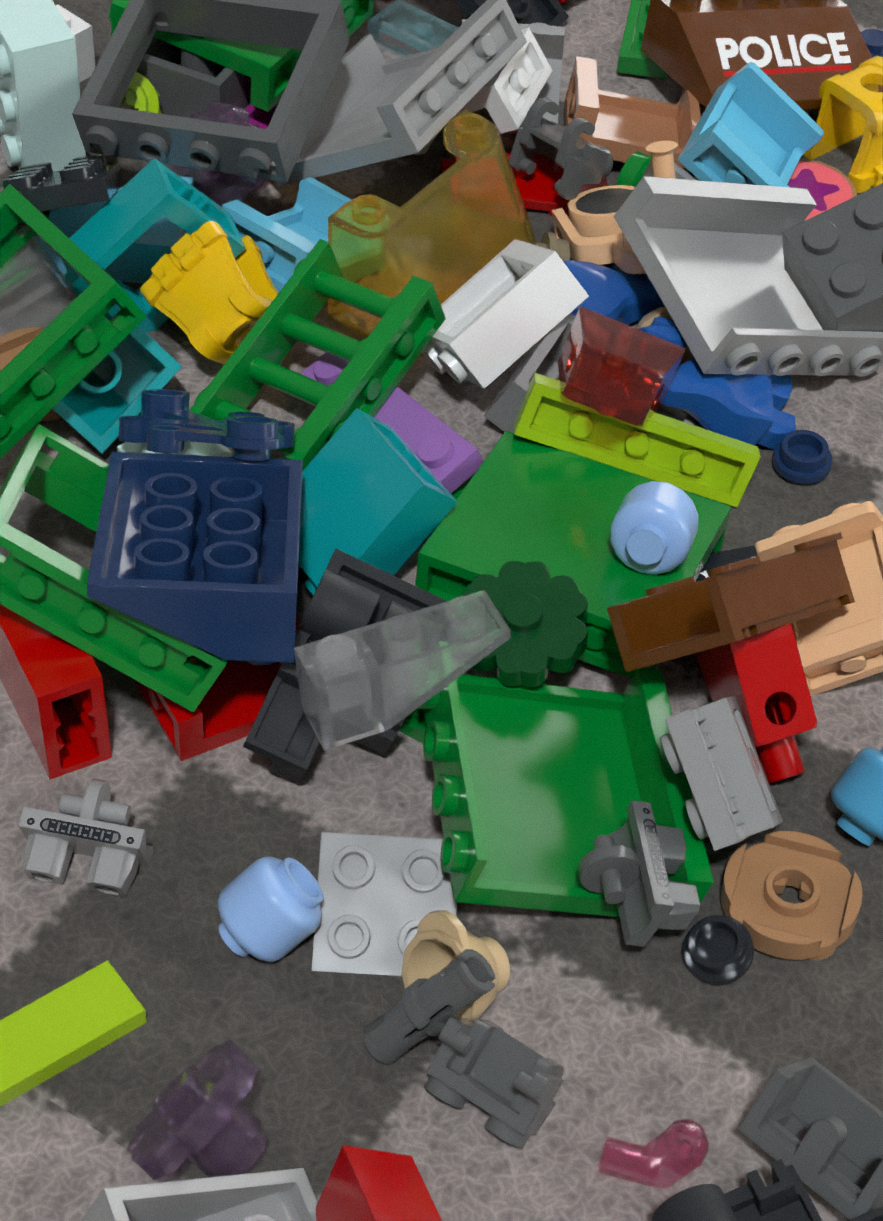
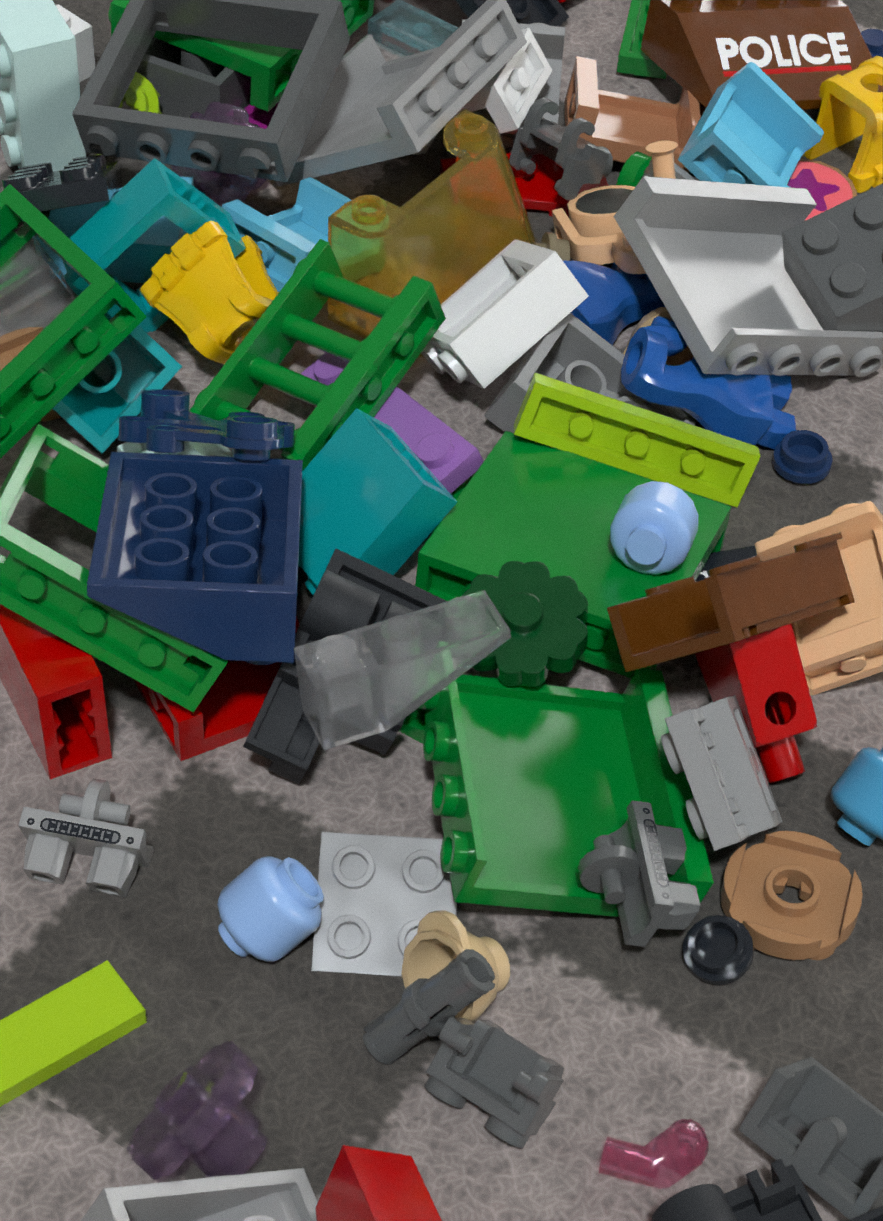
(616, 367): clear red torso -> none

